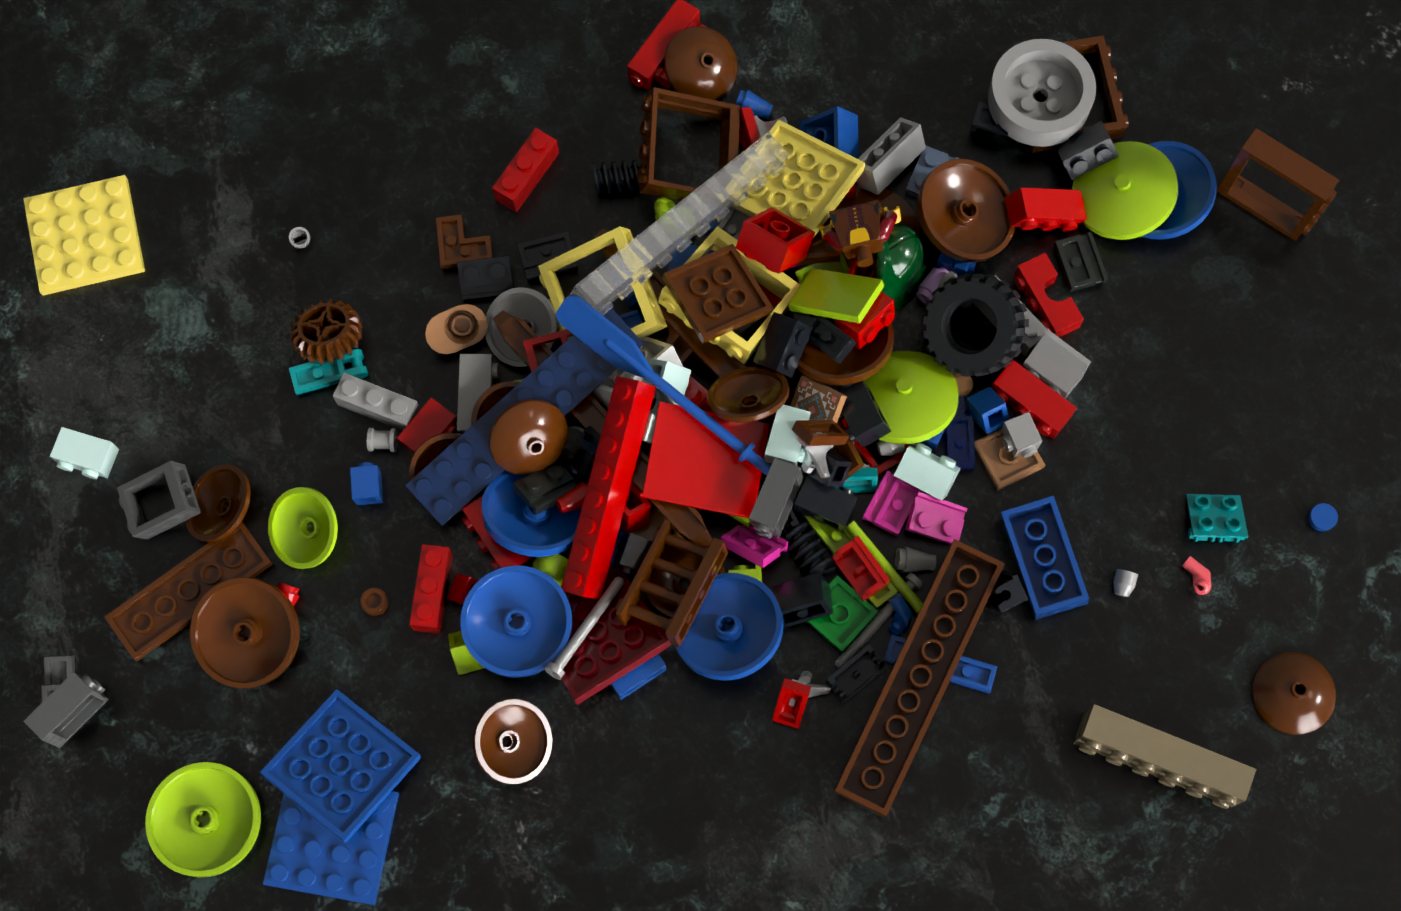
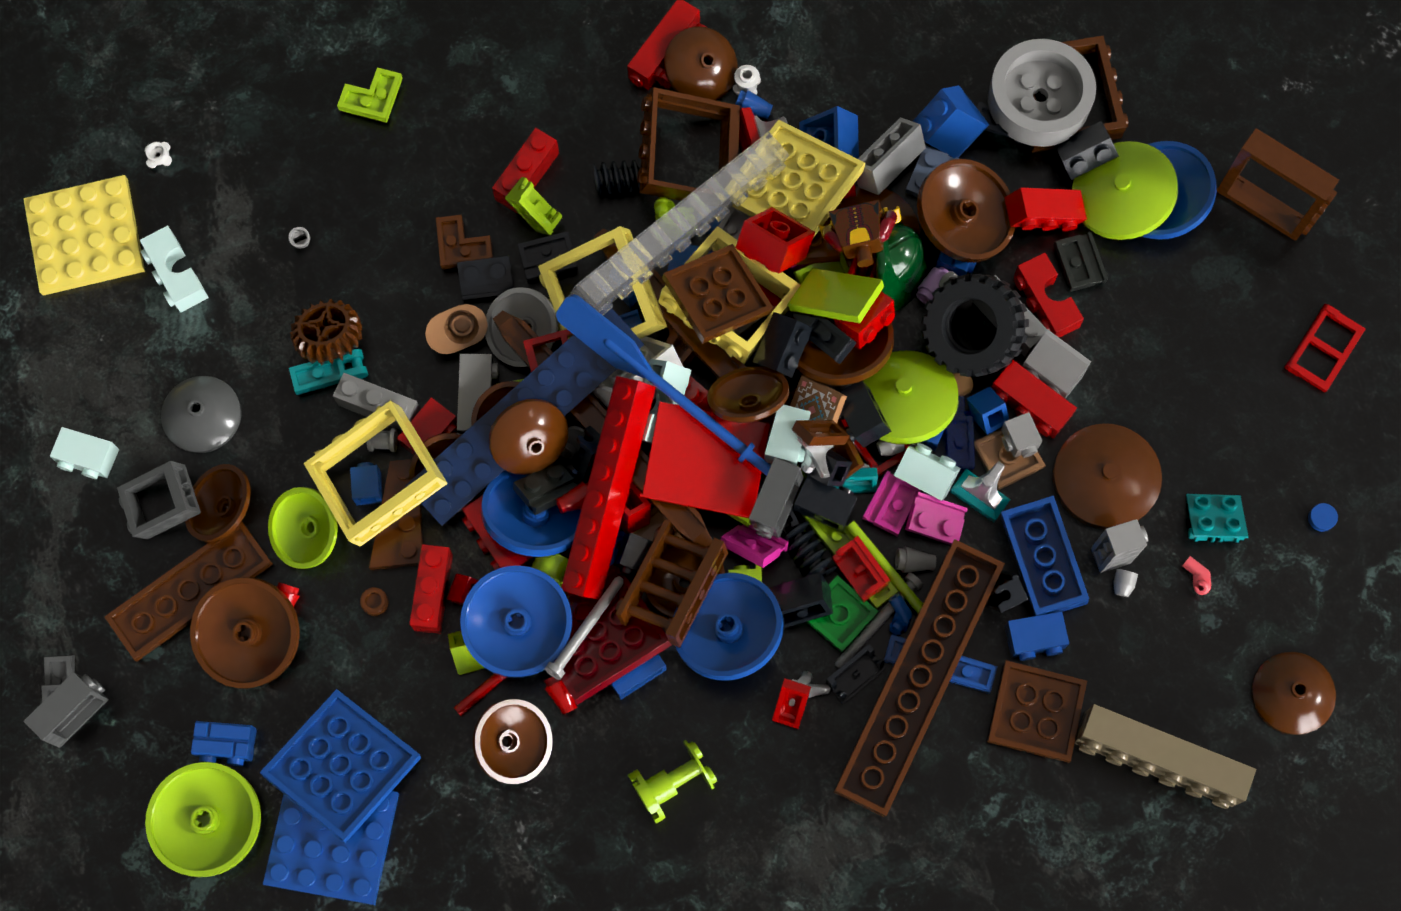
(155, 148): none -> white plate
(163, 251): none -> light aqua arch
(208, 427): none -> dark grey dish
(224, 742): none -> blue brick
(373, 102): none -> lime plate
(396, 506): none -> light yellow window
(402, 540): none -> reddish brown wing
(478, 693): none -> red bar
(533, 207): none -> lime hinge
(560, 695): none -> red cone
(663, 785): none -> lime piece
(746, 79): none -> white brick
(951, 121): none -> blue slope
(982, 492): none -> piece
(1037, 635): none -> blue brick
(1037, 711): none -> reddish brown plate
(1107, 476): none -> reddish brown dish
(1119, 545): none -> light grey brick
(1346, 322): none -> red window

